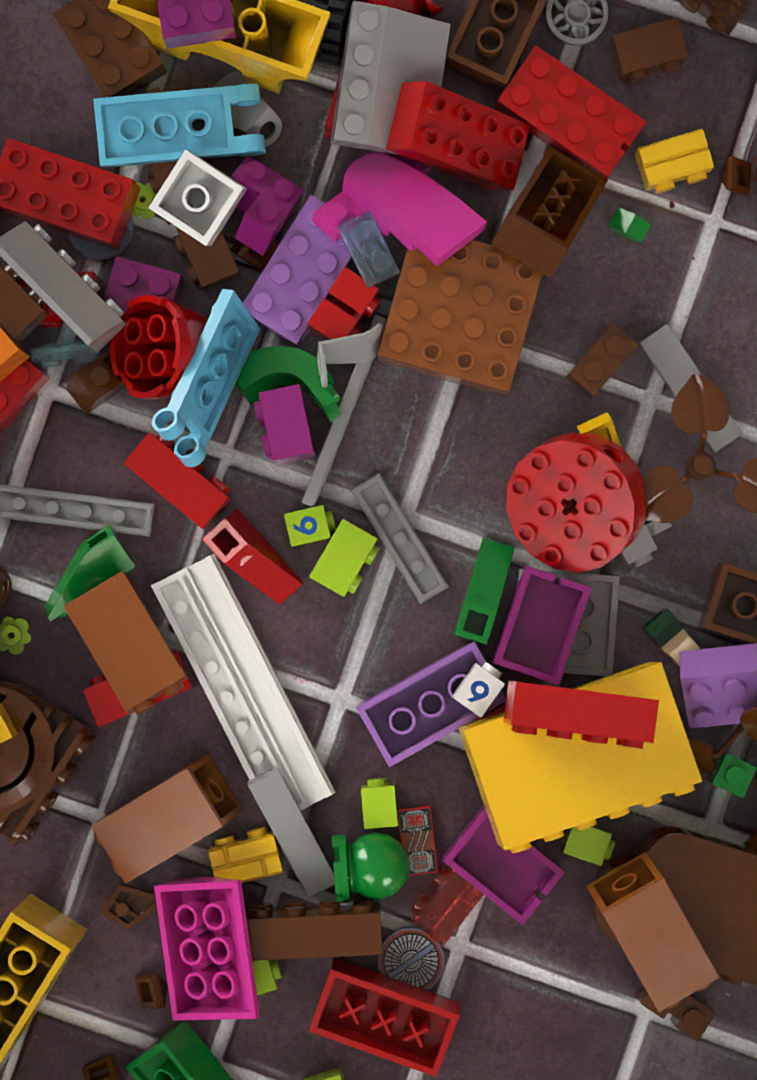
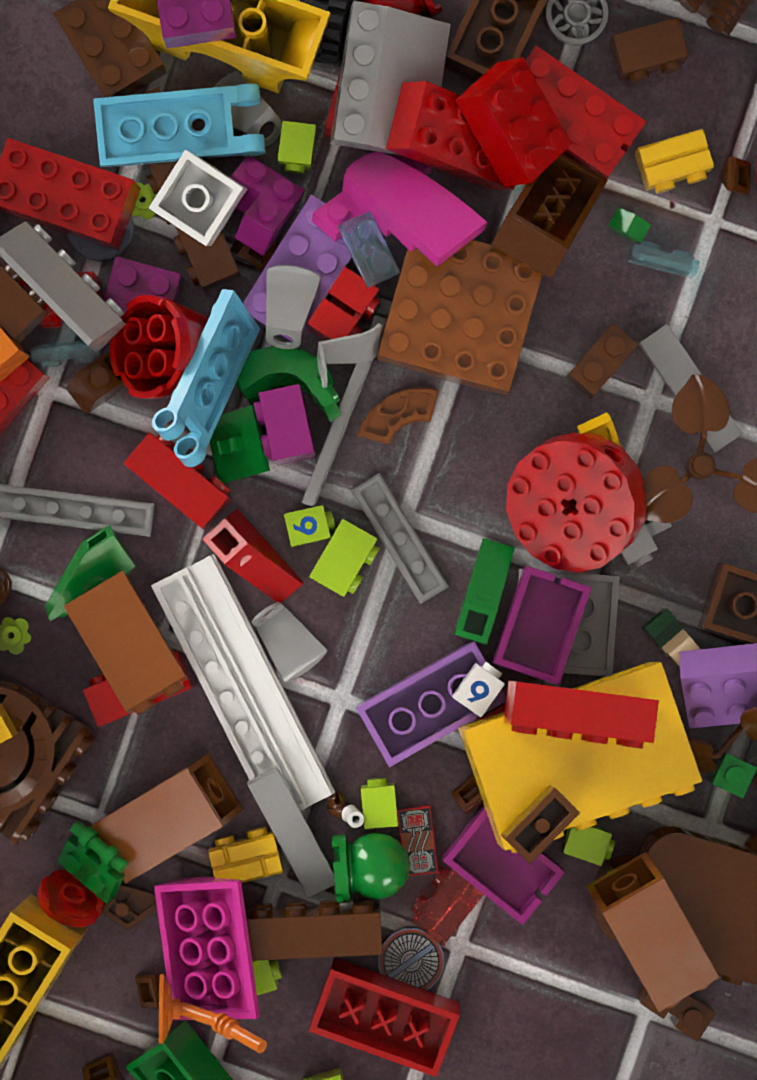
(68, 900): none -> red tile
(93, 862): none -> green plate
(221, 1023): none -> orange dish
(238, 445): none -> green piece
(288, 302): none -> light grey piece
(288, 641): none -> light grey piece
(297, 147): none -> lime brick
(344, 811): none -> arm
(397, 411): none -> dark orange tile
(468, 795): none -> reddish brown slope
(513, 122): none -> red brick
(540, 823): none -> reddish brown brick
(678, 262): none -> clear light blue plate

